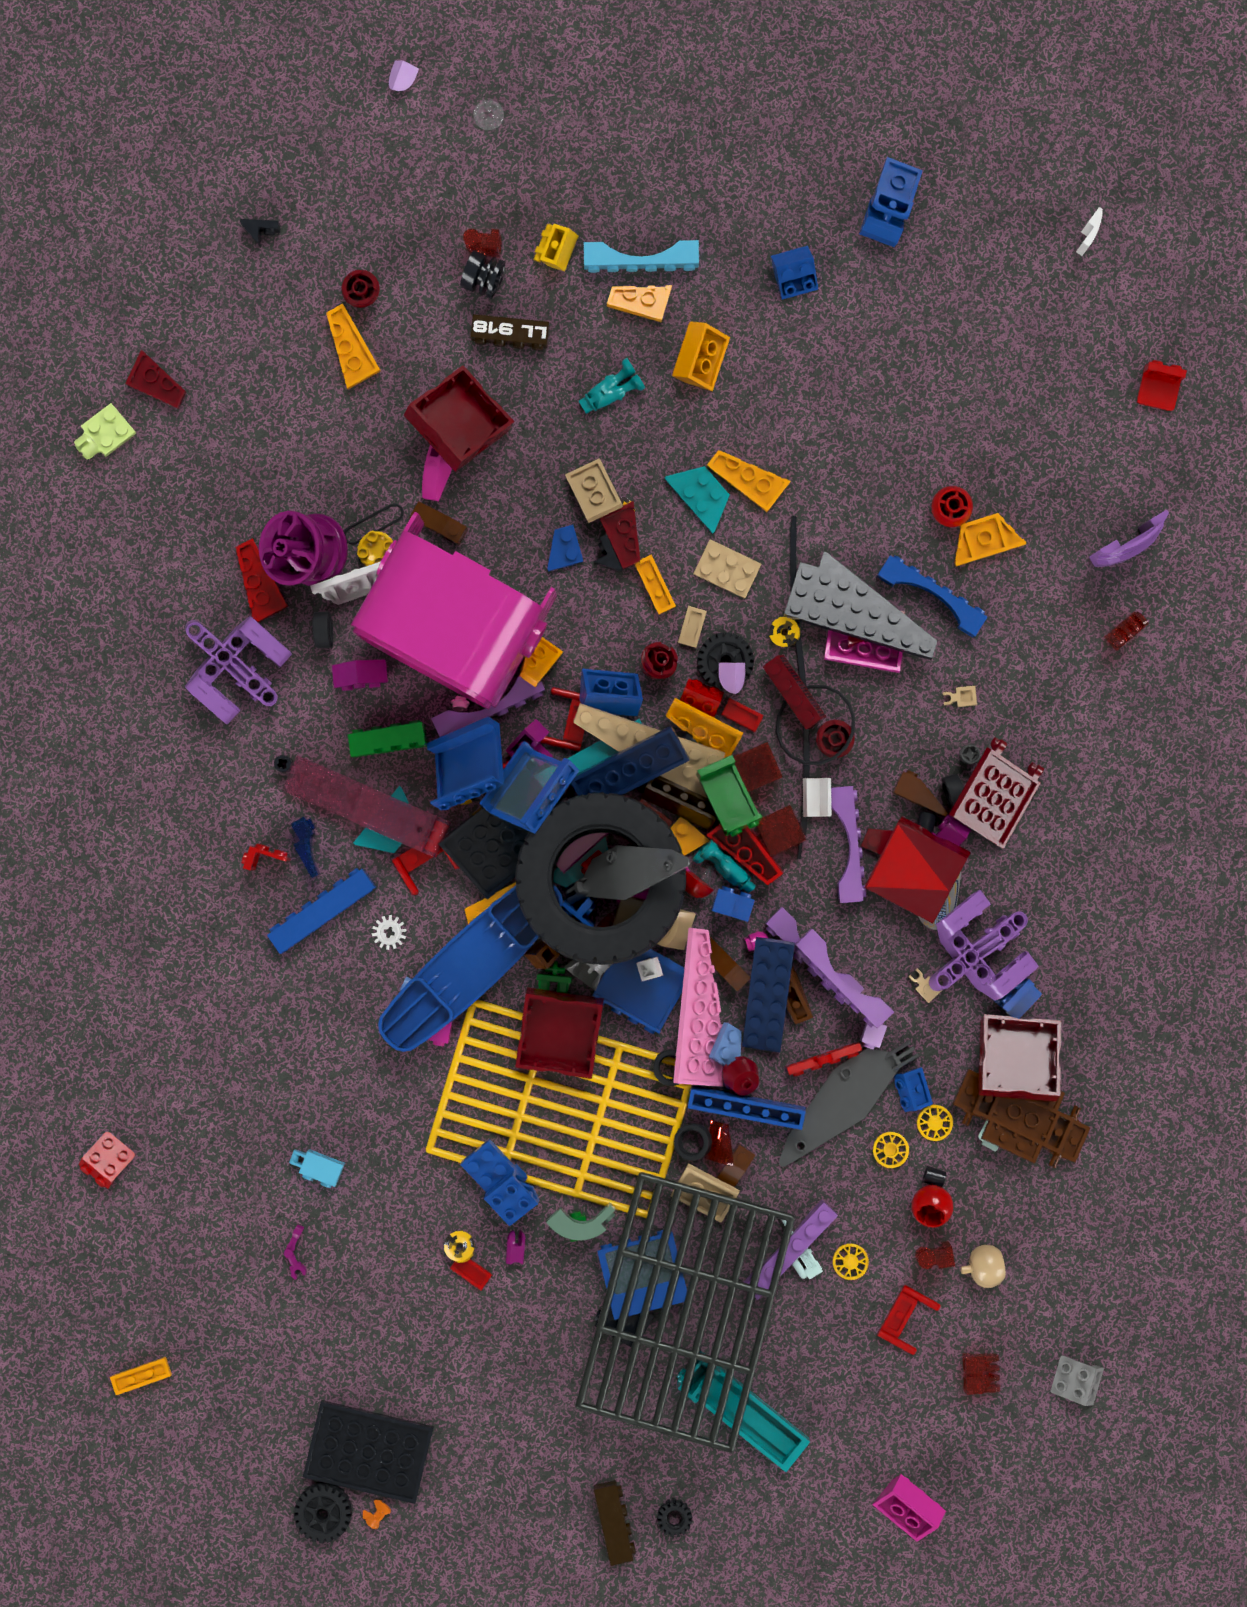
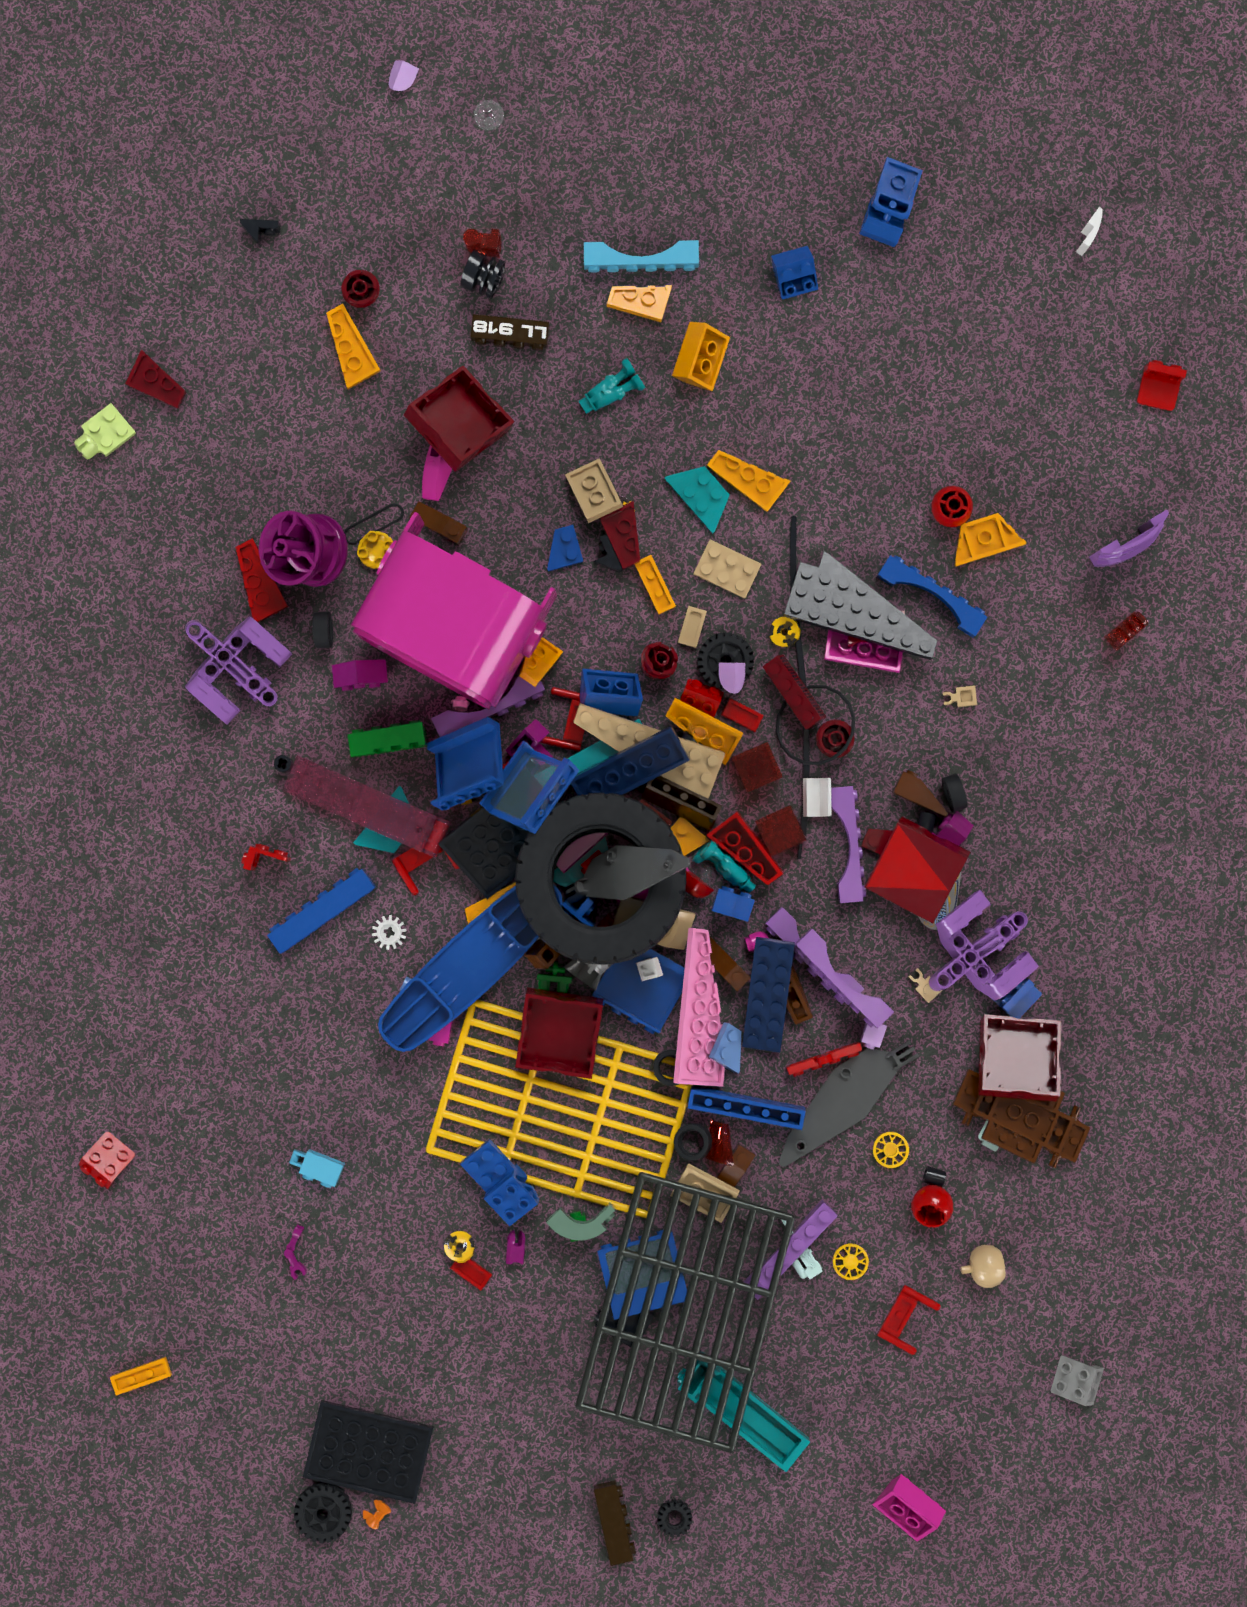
(304, 830): clear blue slope -> none
(347, 586): white wing -> none
(556, 246): yellow brick -> none
(728, 796): green panel -> none
(741, 1076): dark red cone -> none
(913, 1090): blue bracket -> none
(934, 1122): yellow wheel -> none
(939, 1256): clear red legs -> none
(972, 755): dark grey wheel -> none
(974, 1366): clear red legs -> none
(996, 795): plate -> none

